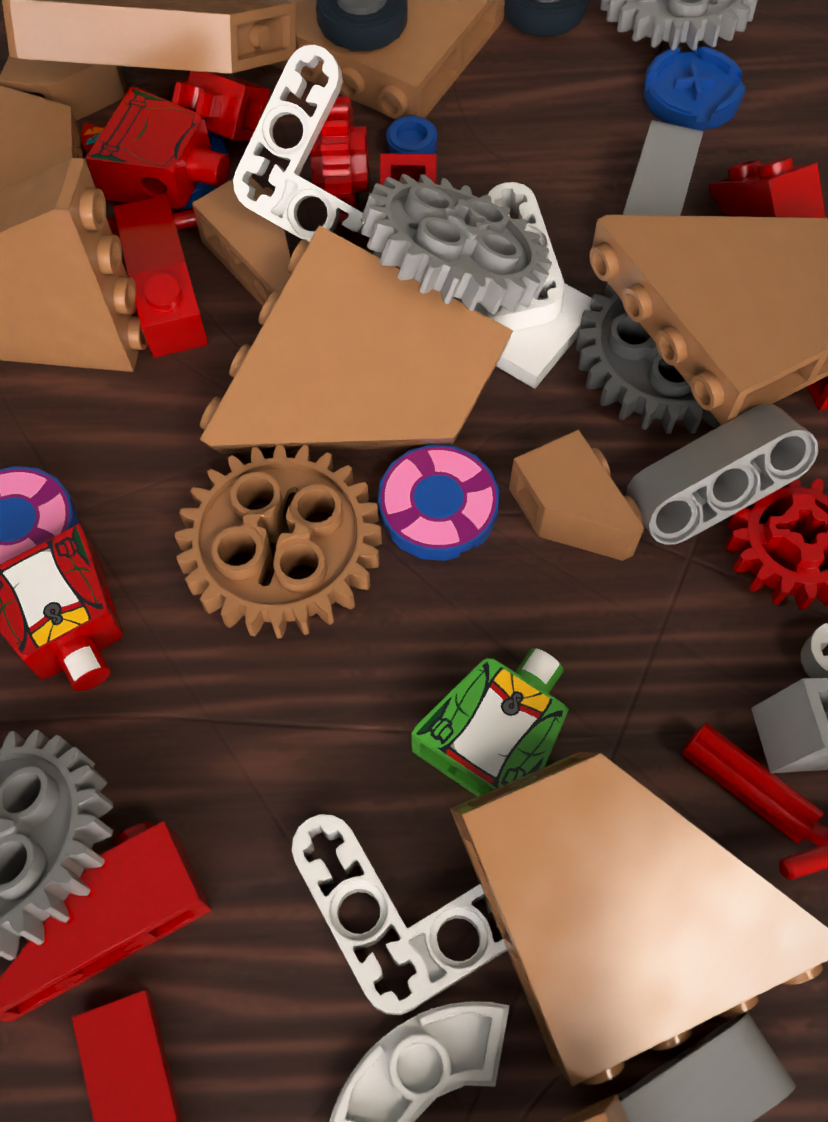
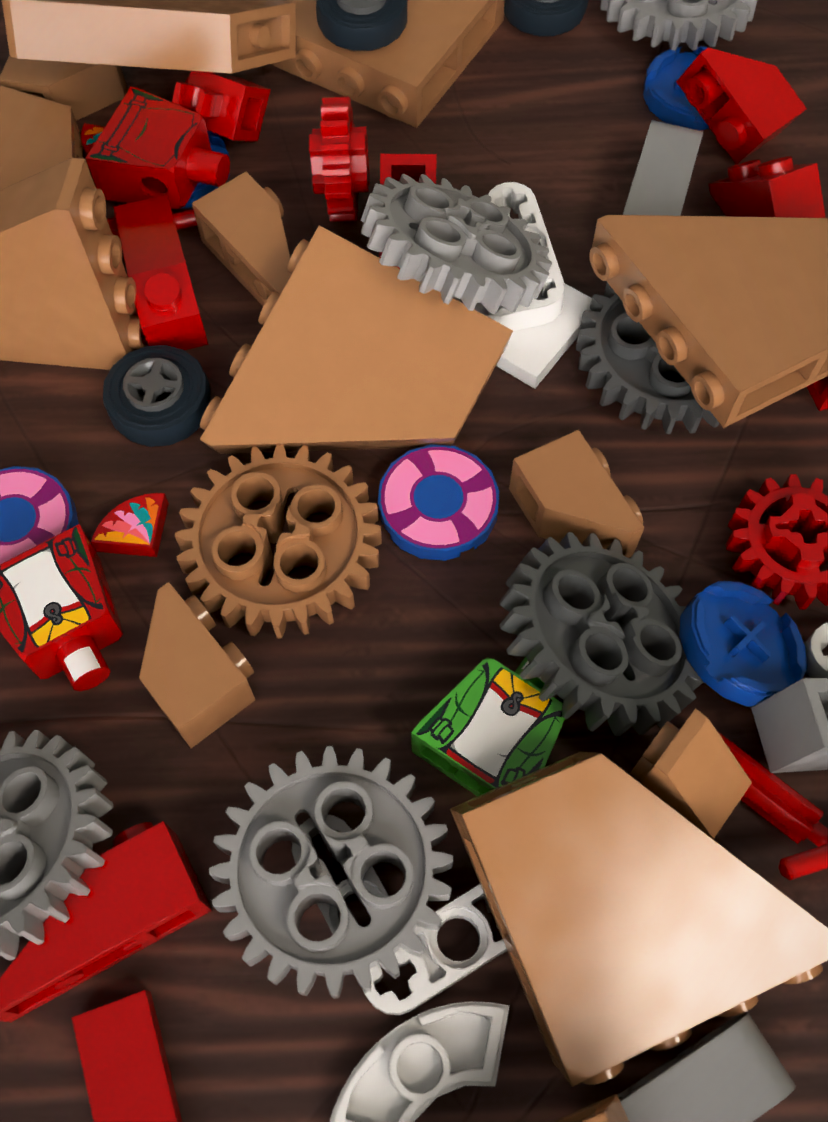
(133, 526): none -> tile
(141, 380): none -> black wheel
(188, 670): none -> medium nougat slope
(275, 903): none -> light grey gear
(289, 186): white beam -> none
(411, 136): blue tile -> none
(600, 634): none -> dark grey gear
(693, 773): none -> medium nougat slope
(722, 473): light grey beam -> none
(740, 100): none -> red slope
(741, 643): none -> blue tile

